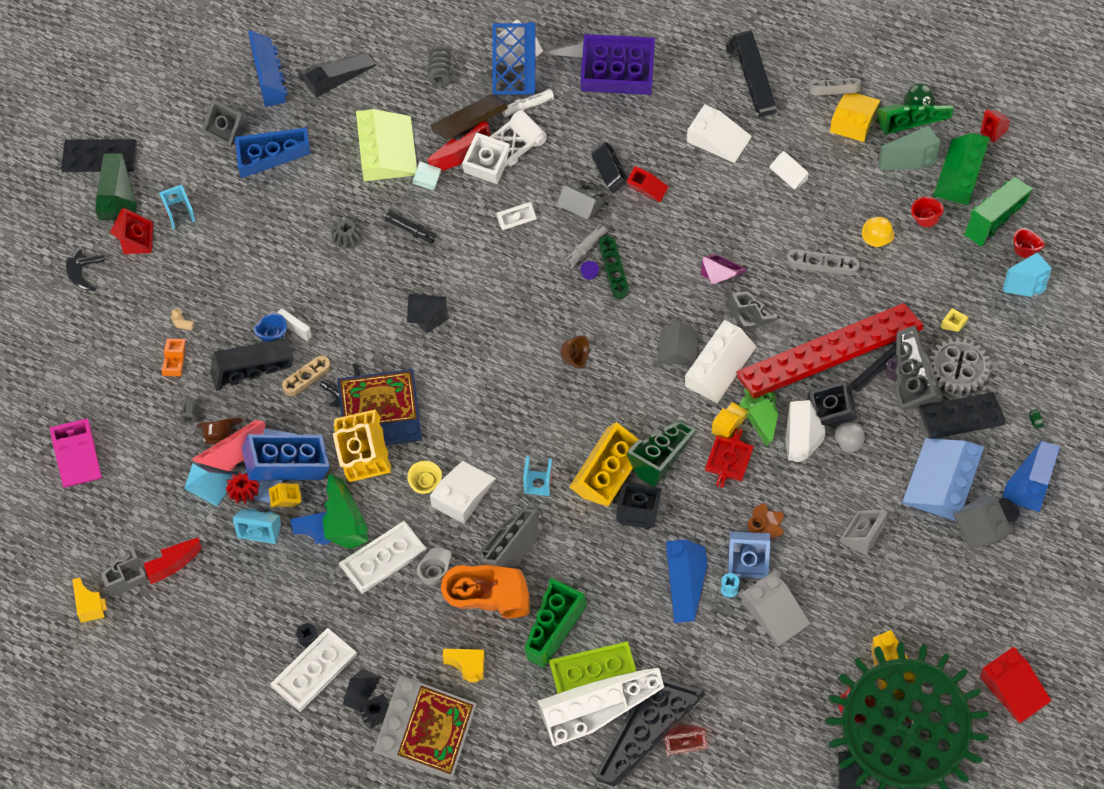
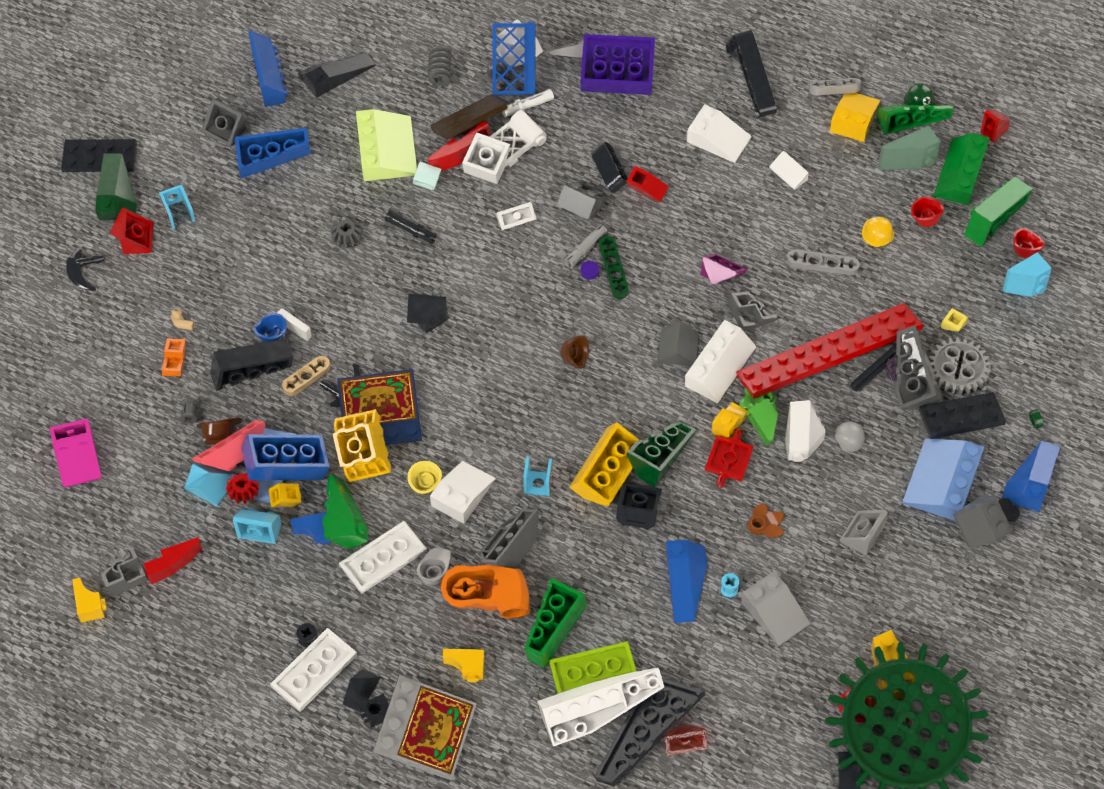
(749, 554): medium blue slope -> none
(834, 403): black slope -> none
(1015, 684): red slope -> none

